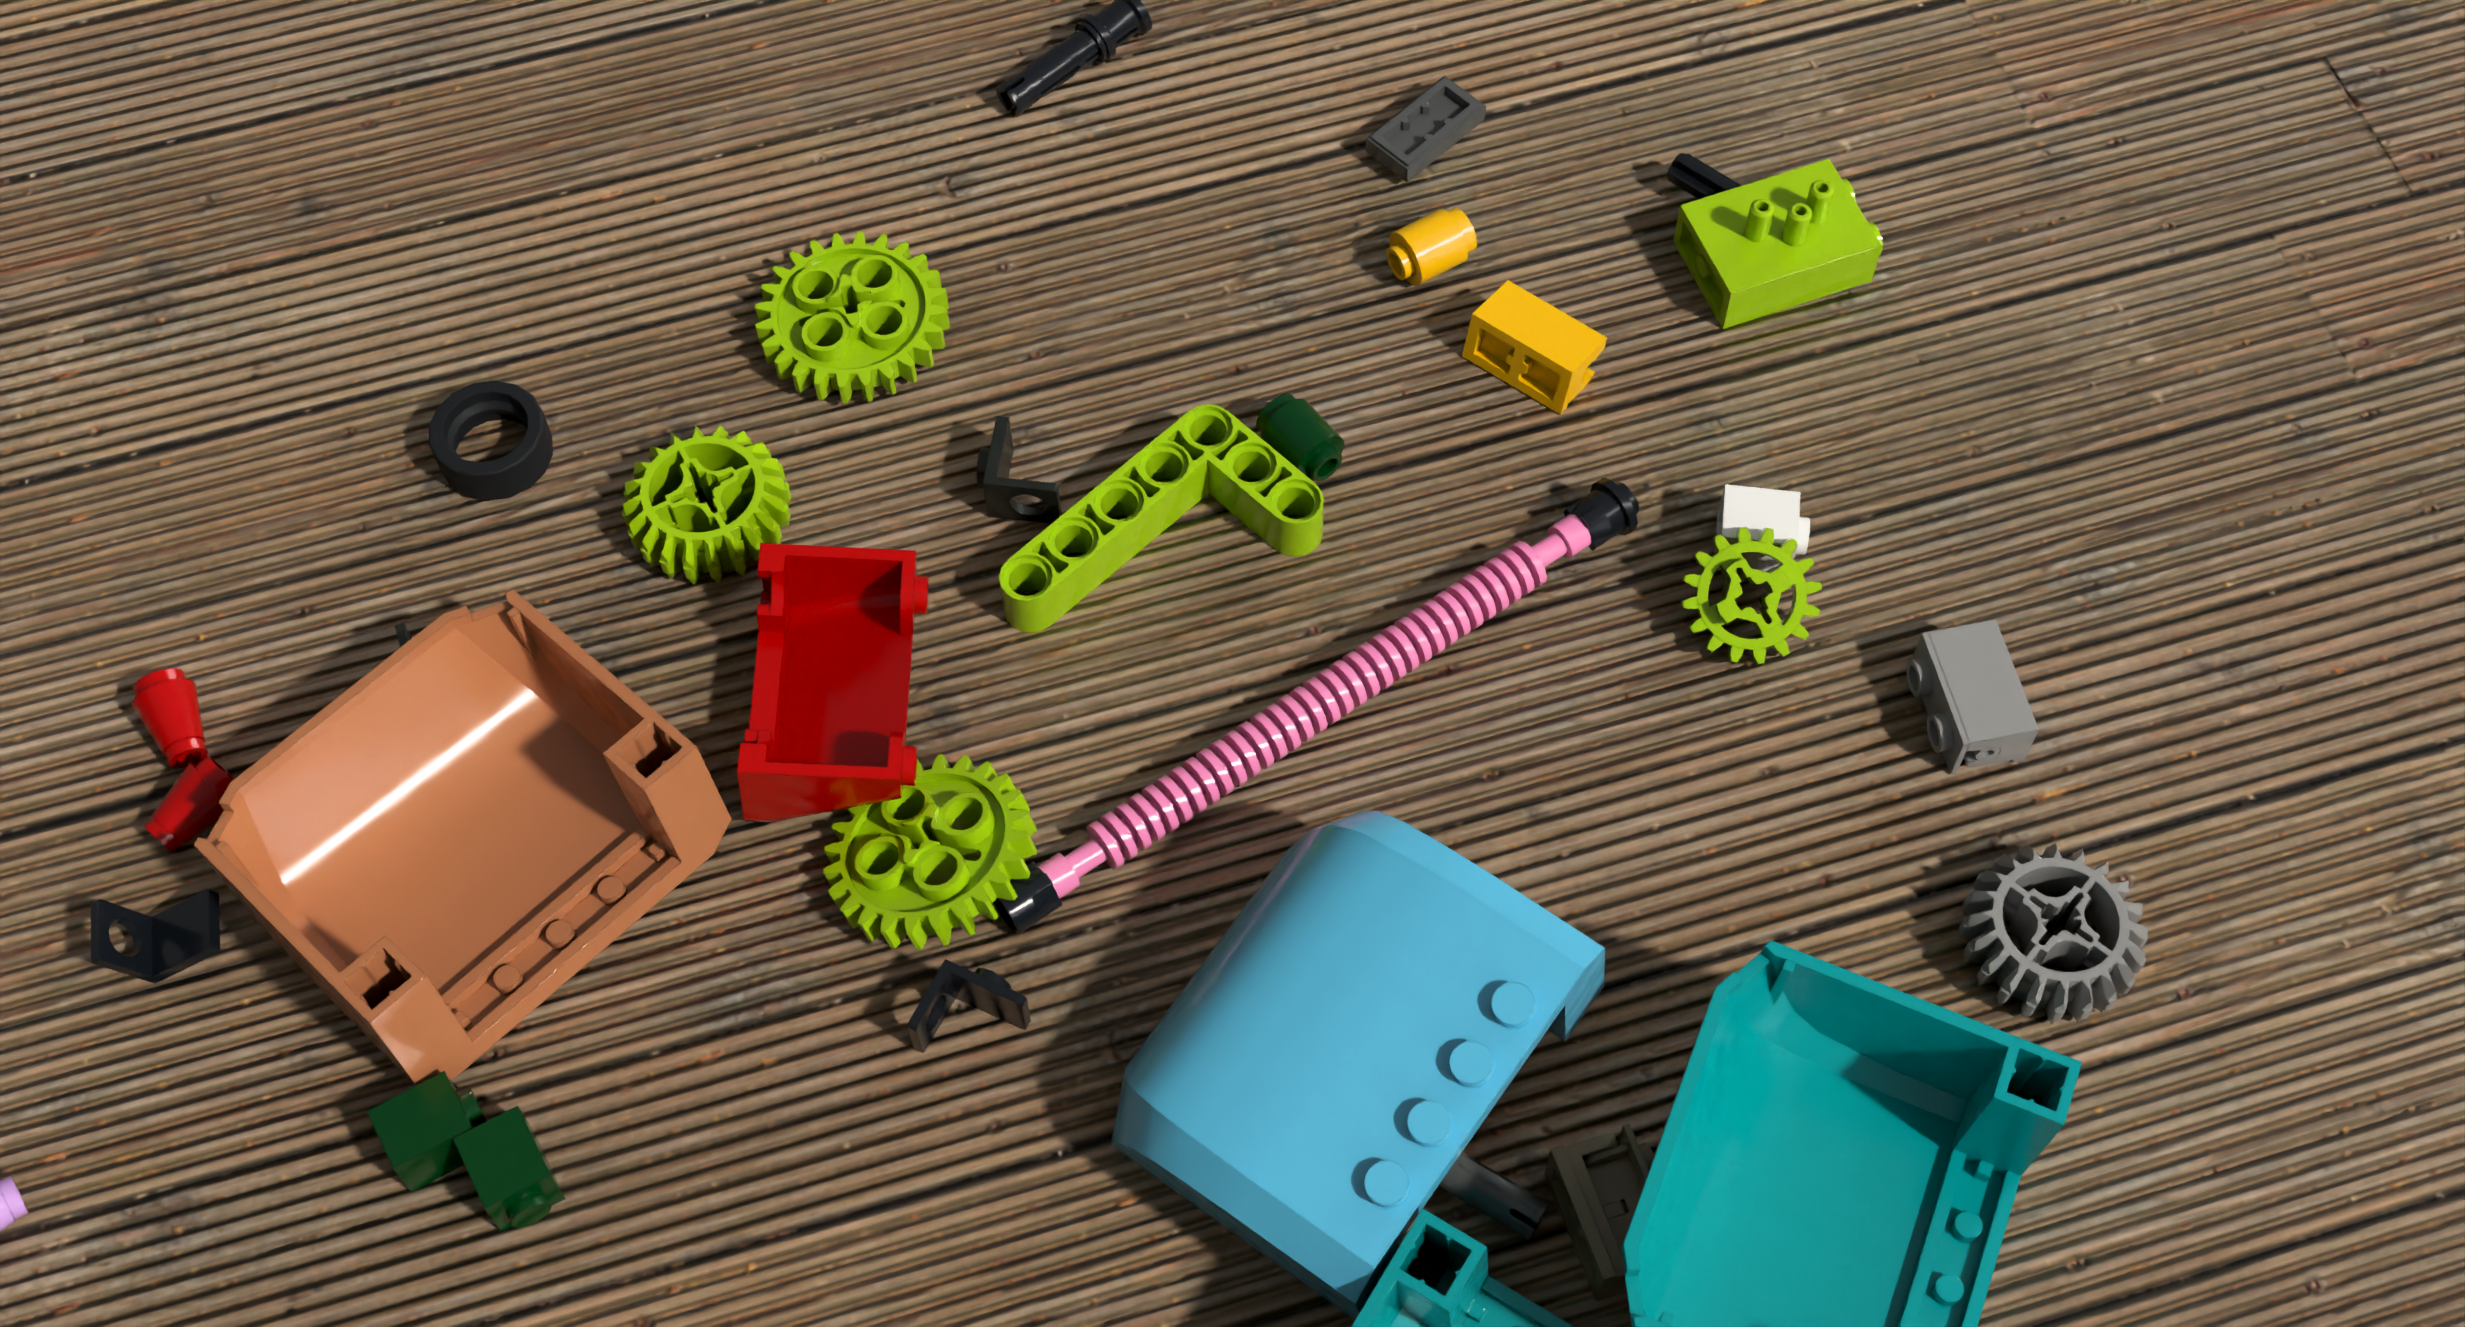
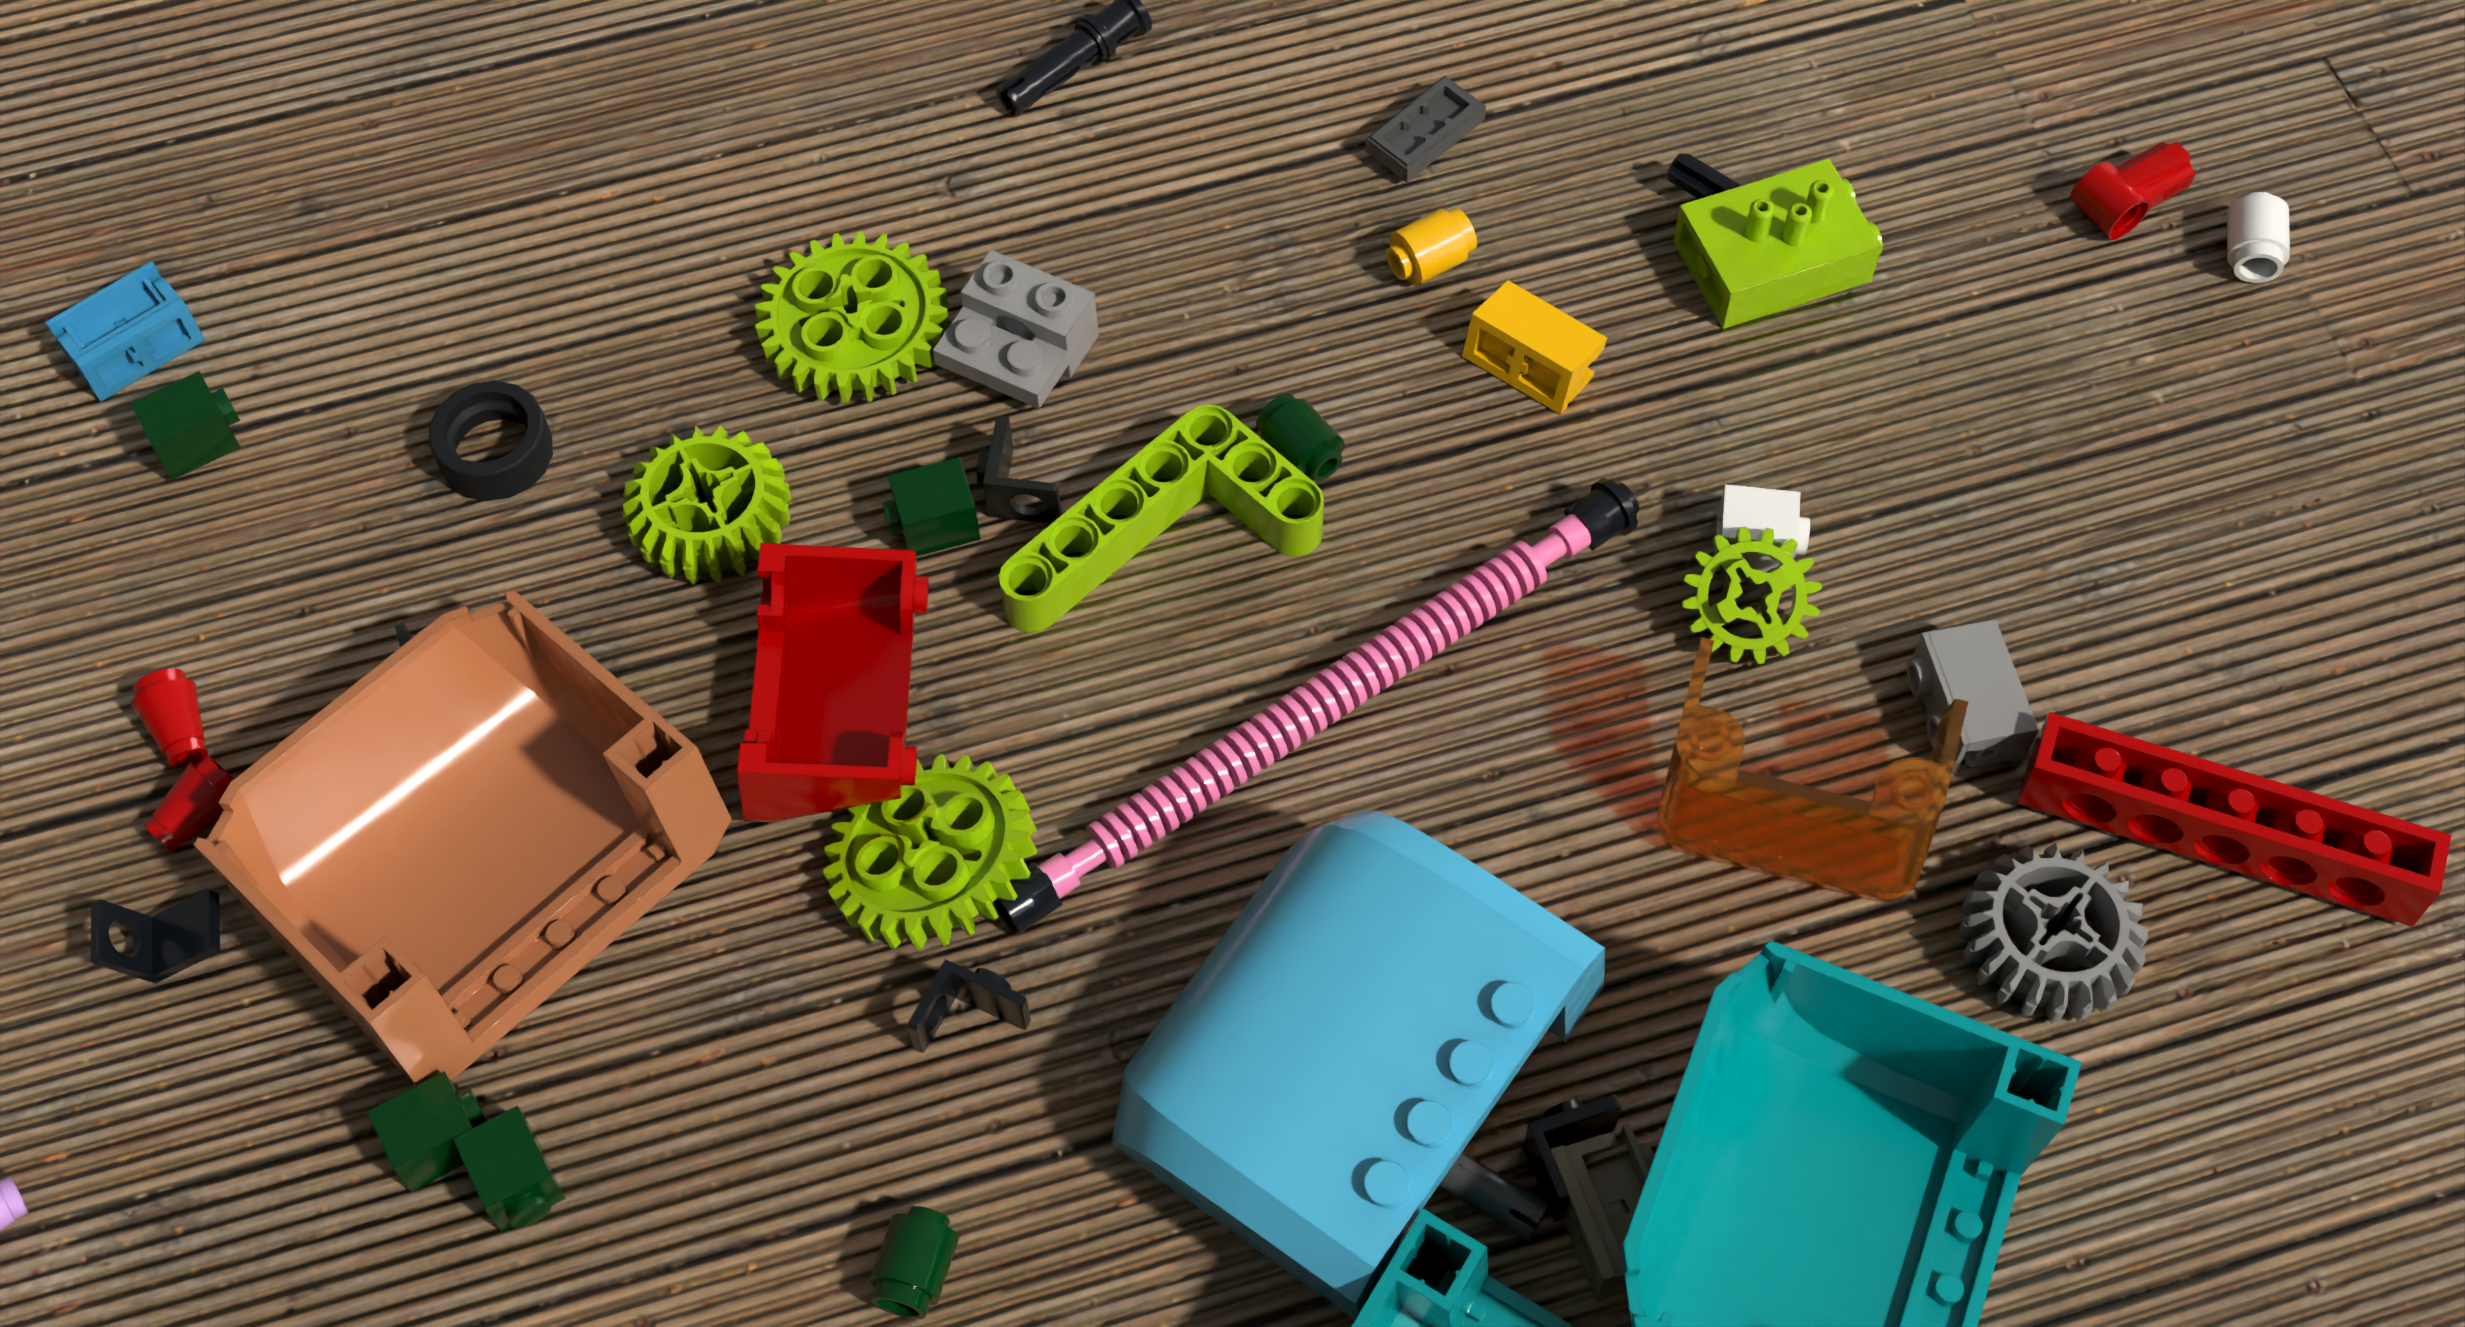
(125, 331): none -> dark azure hinge
(187, 424): none -> dark green brick
(913, 1262): none -> dark green brick
(932, 507): none -> dark green brick
(1018, 329): none -> light grey brick
(1565, 1125): none -> black bracket
(1797, 829): none -> clear orange windscreen
(2122, 195): none -> red piece
(2235, 819): none -> red brick
(2258, 237): none -> white brick

